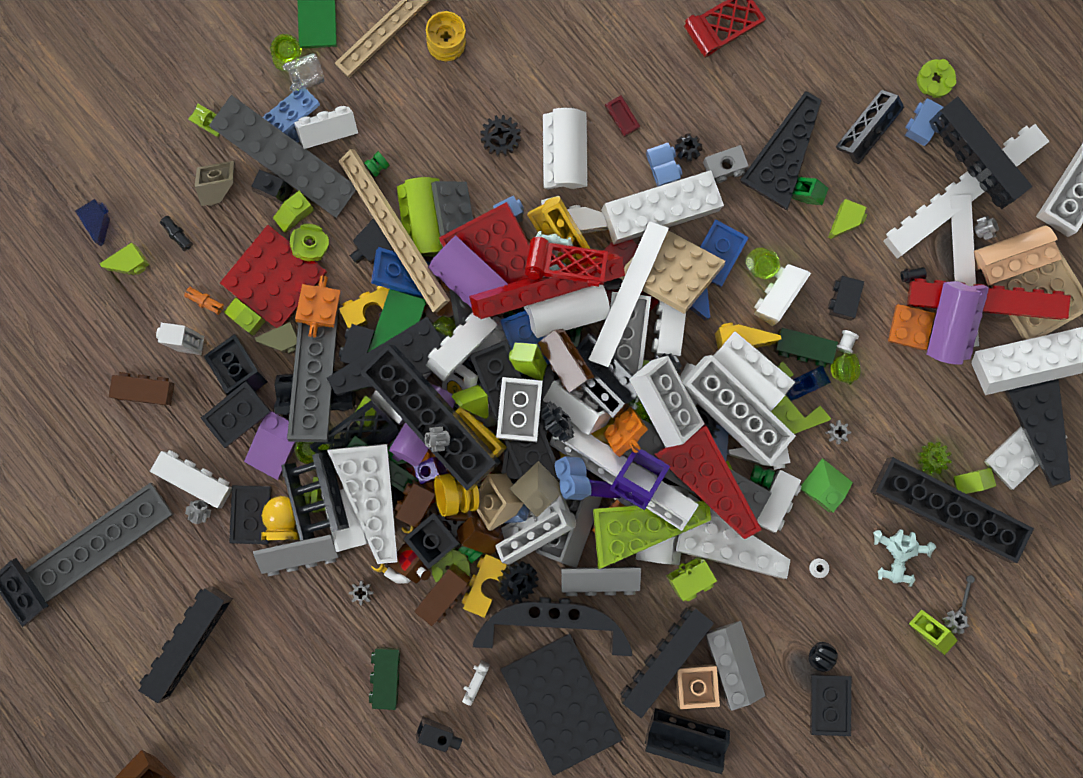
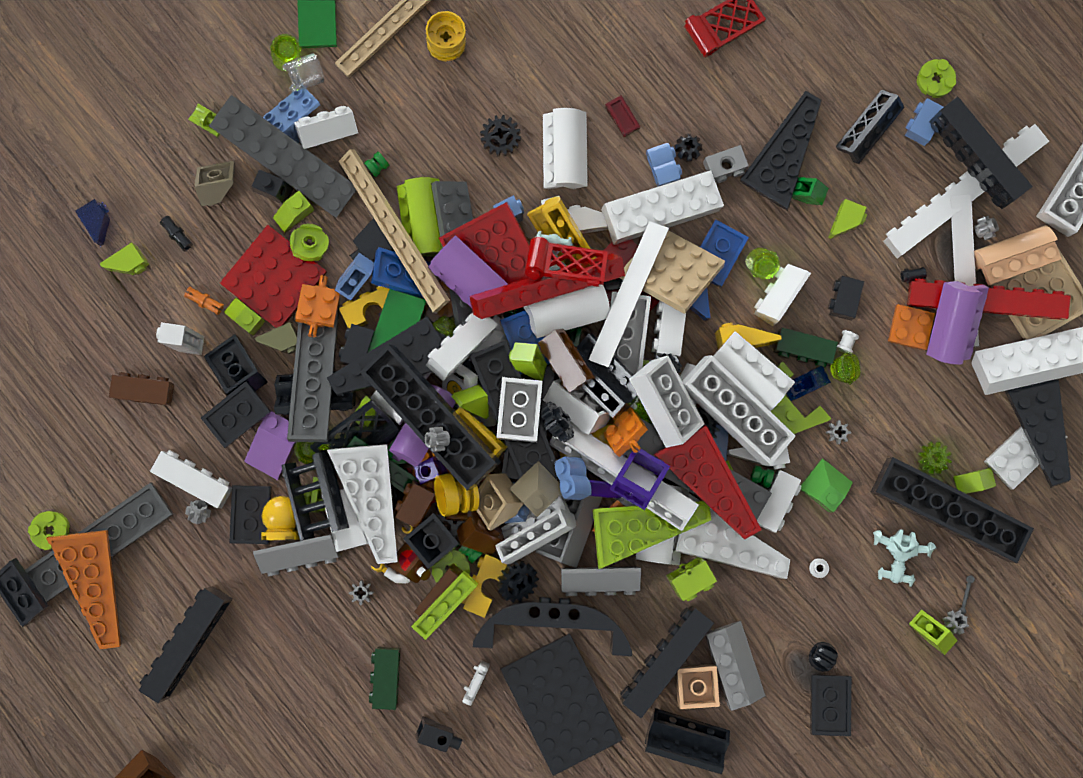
(38, 526): none -> lime plate
(89, 574): none -> orange wing
(354, 276): none -> medium blue brick
(444, 605): none -> lime plate

